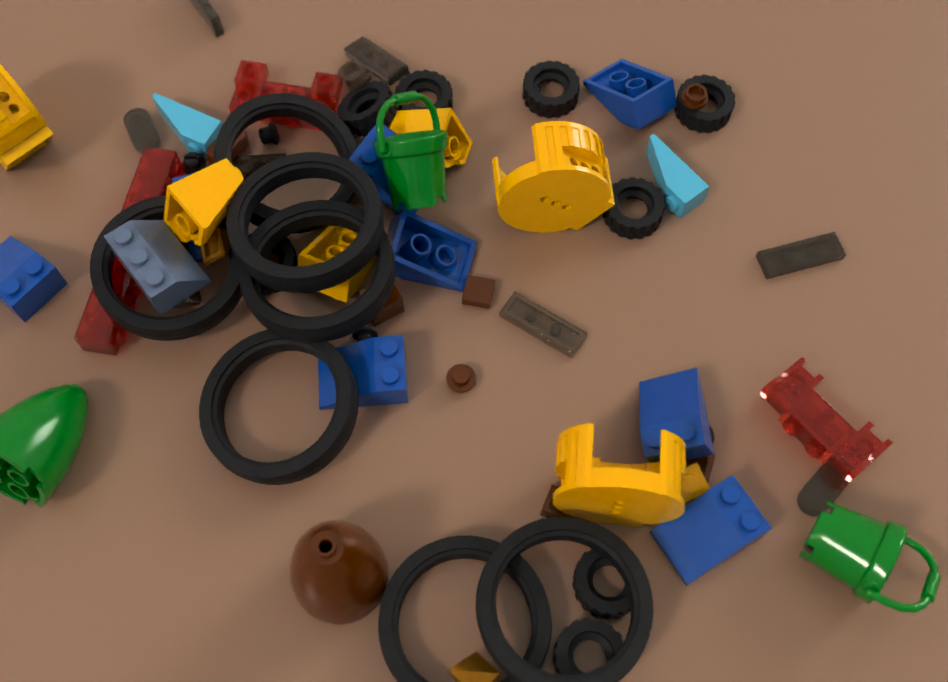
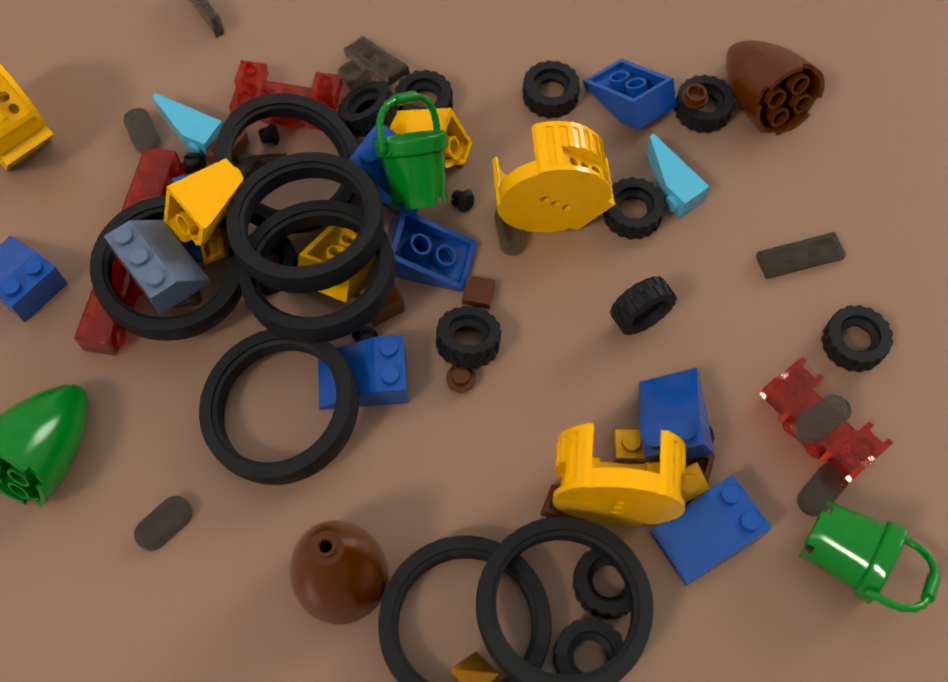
(163, 523): none -> clear smoke tile
(463, 200): none -> black piece
(468, 319): none -> black tyre
(511, 240): none -> clear smoke tile
(543, 324): clear smoke tile -> none
(628, 446): none -> yellow plate
(643, 305): none -> black tyre
(772, 84): none -> reddish brown cylinder
(822, 419): none -> clear smoke tile
(869, 321): none -> black tyre

